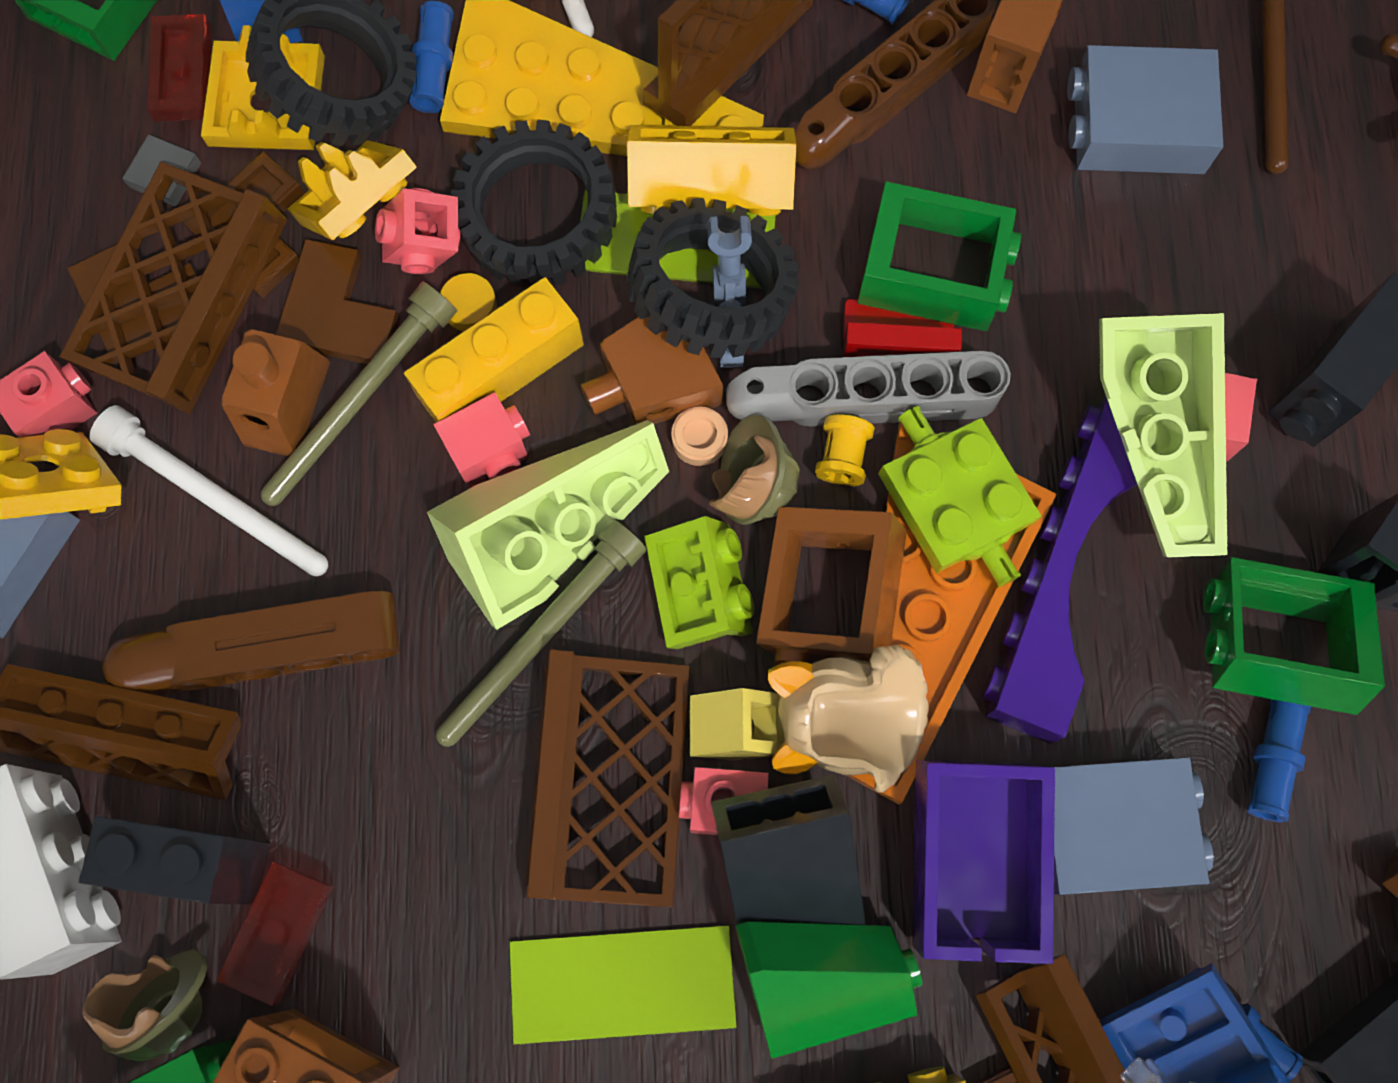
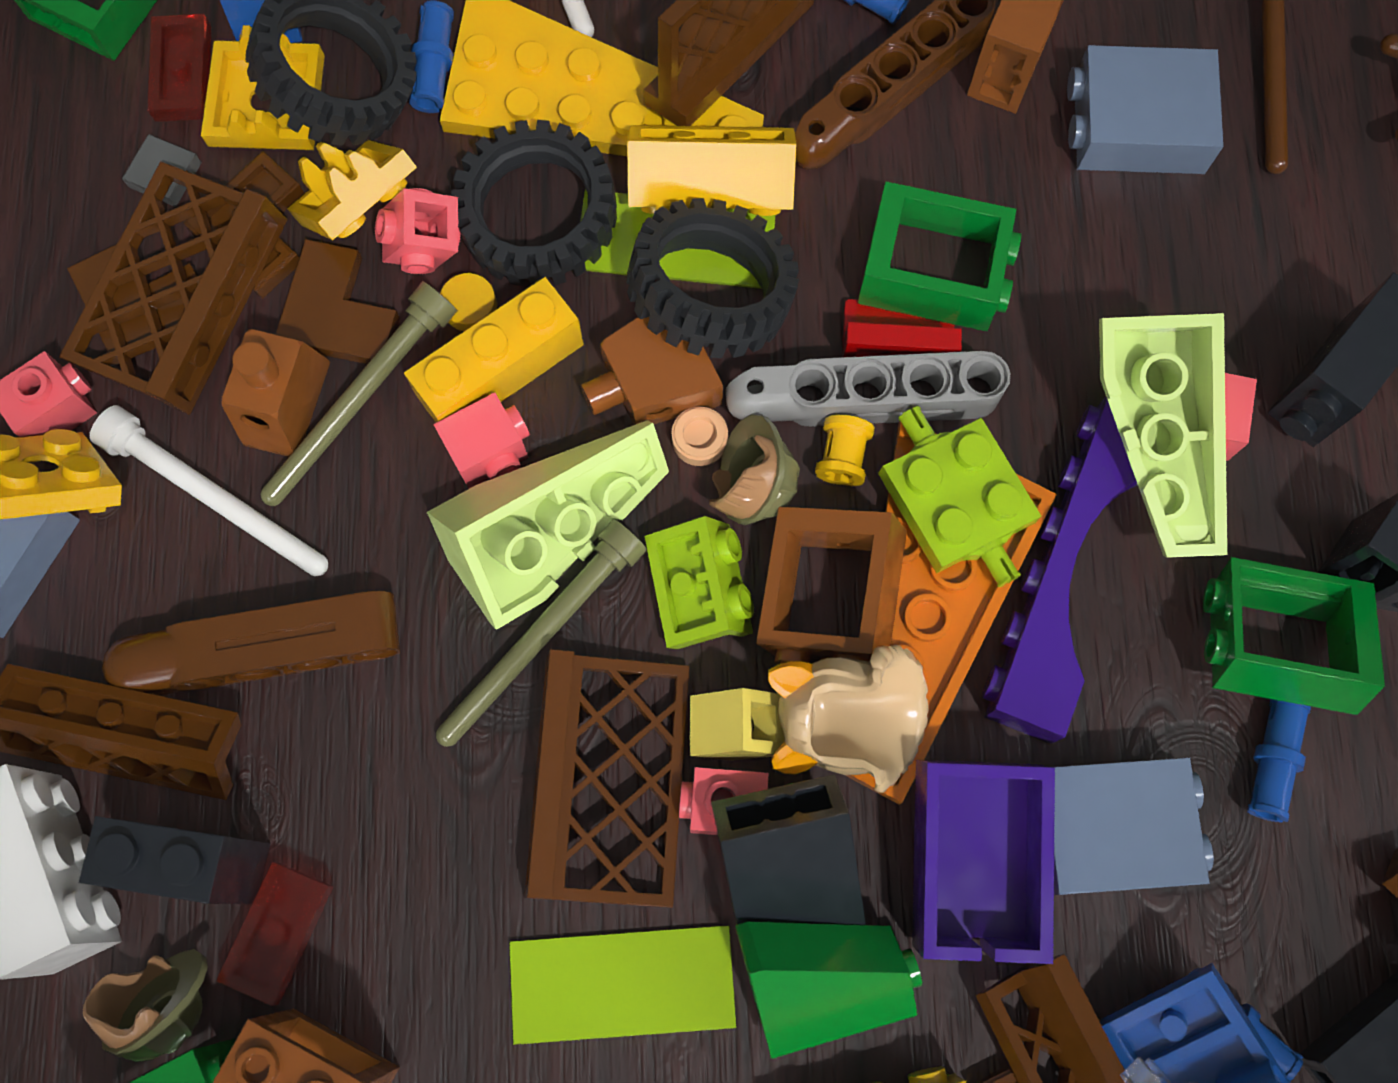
(729, 273): sand blue piece -> none

